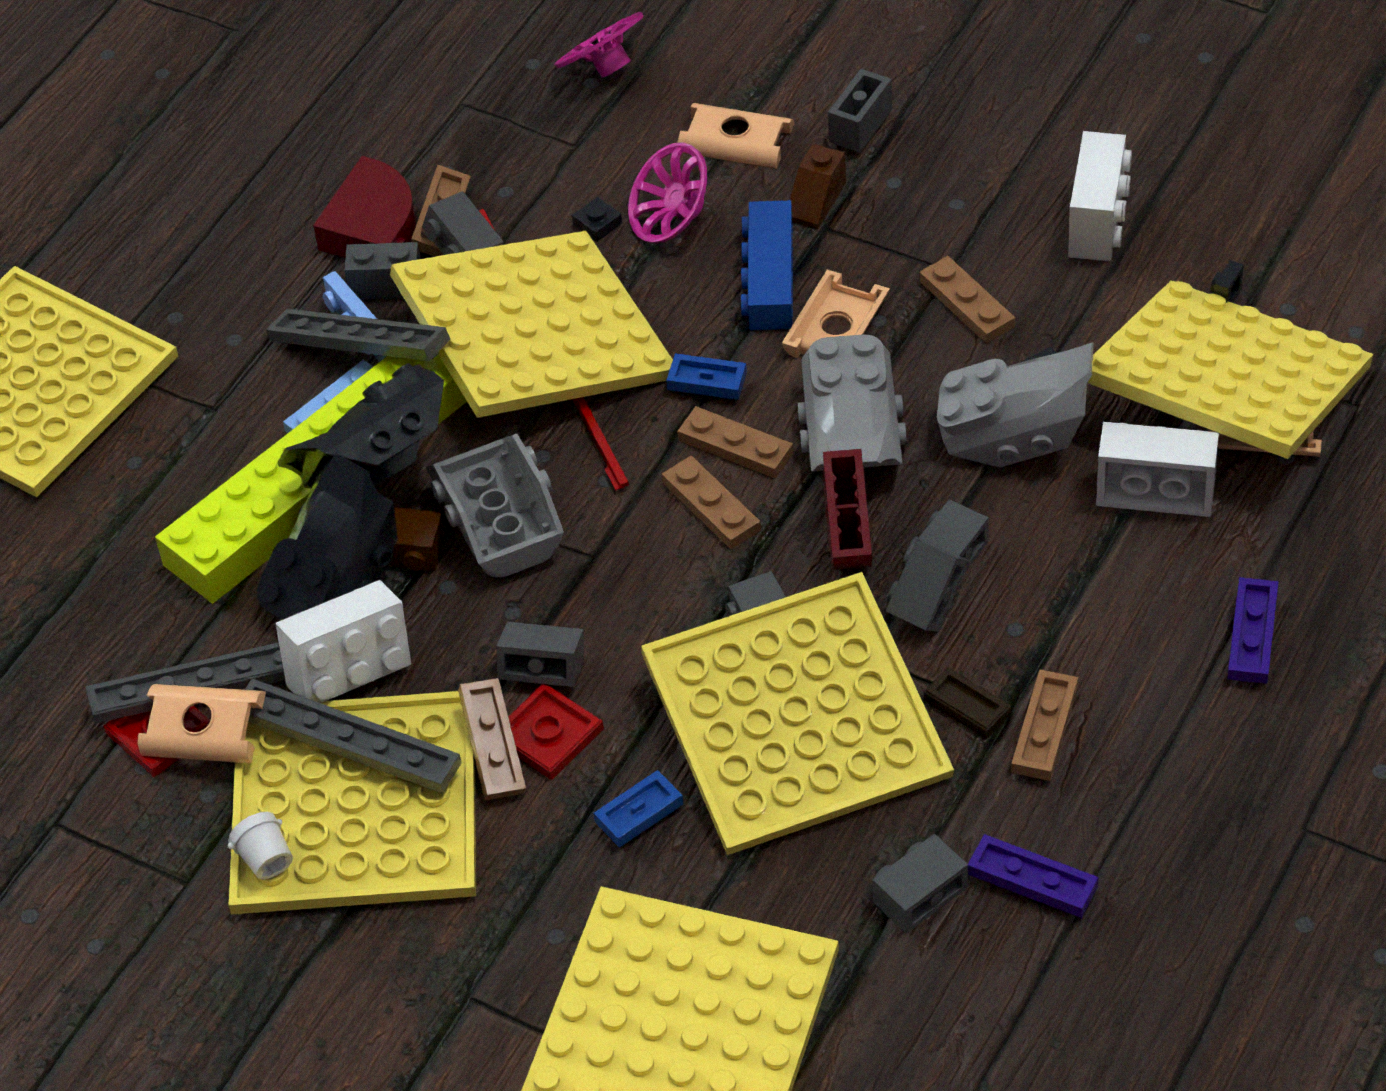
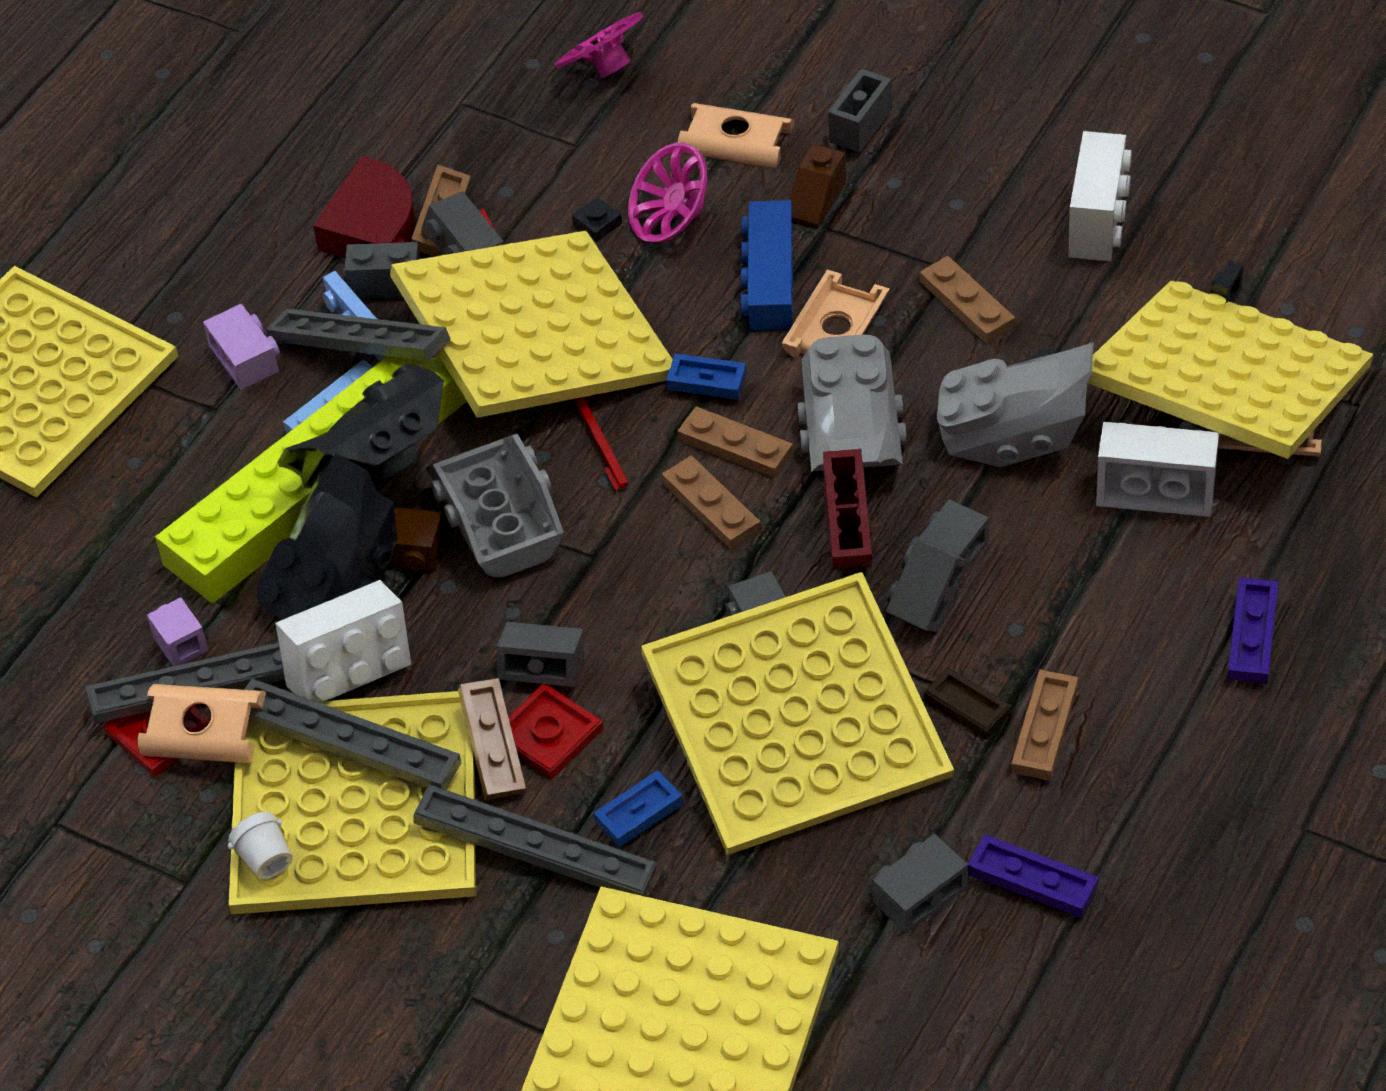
(177, 632): none -> lavender brick
(242, 346): none -> lavender brick
(533, 842): none -> dark grey tile

